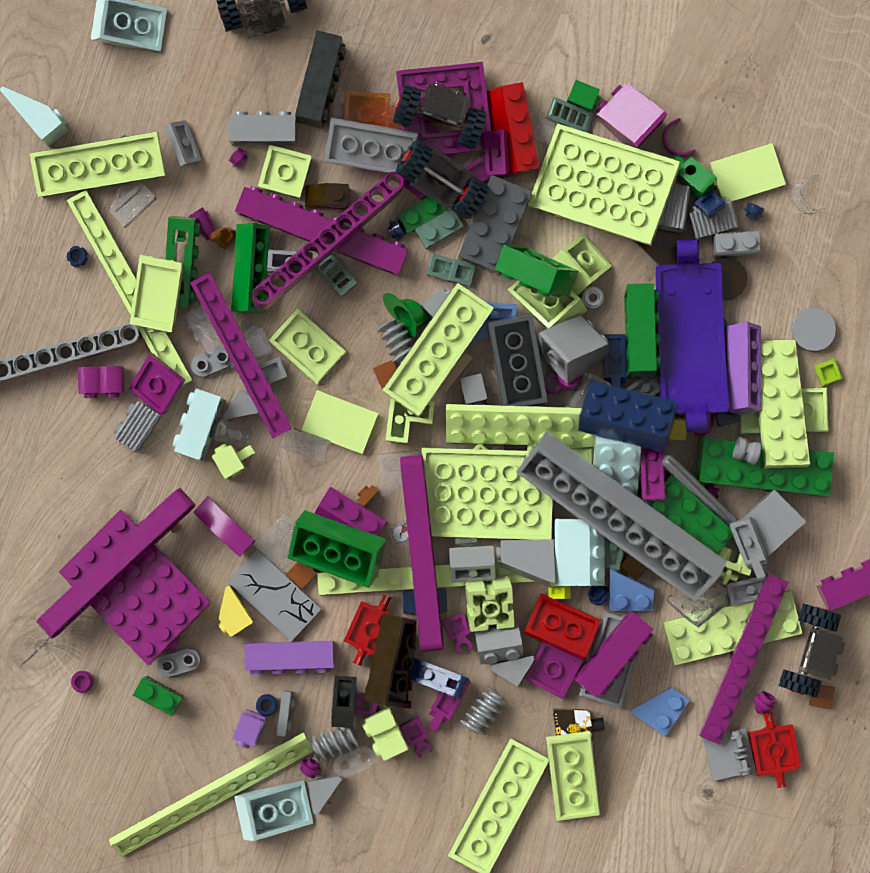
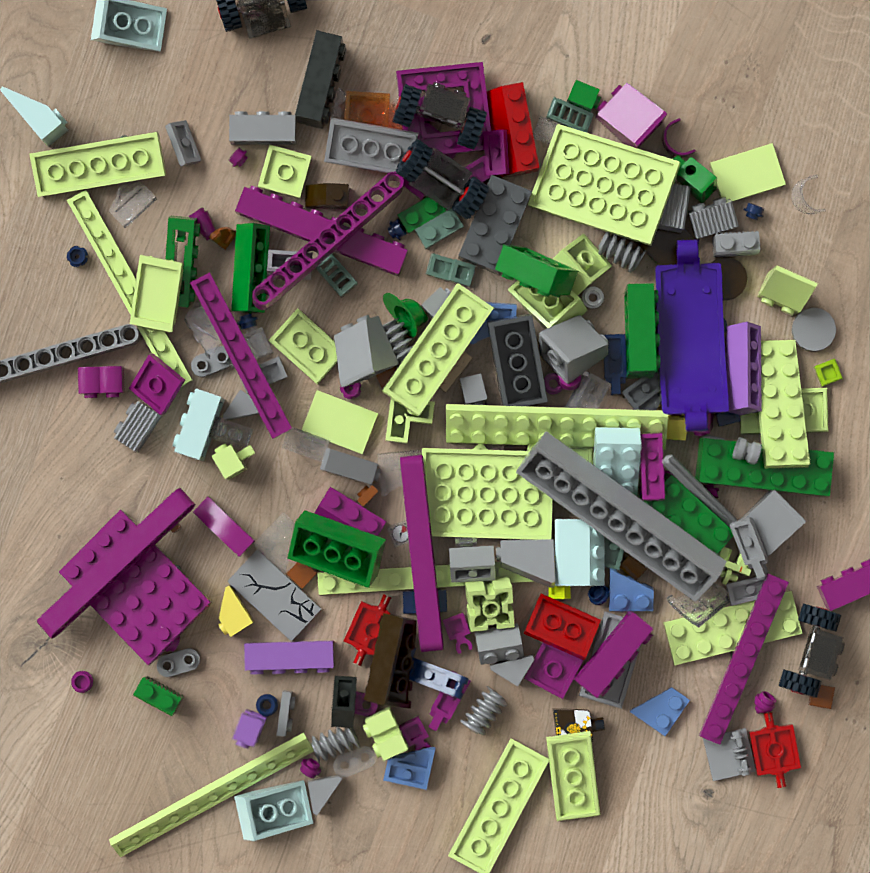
(247, 321): none -> dark blue plate
(350, 394): none -> magenta plate
(350, 466): none -> light grey slope
(363, 351): none -> light grey slope
(410, 768): none -> medium blue wing
(620, 251): none -> light grey piece
(627, 416): dark blue brick -> none
(710, 204): dark blue tile -> none
(786, 290): none -> yellowish green slope

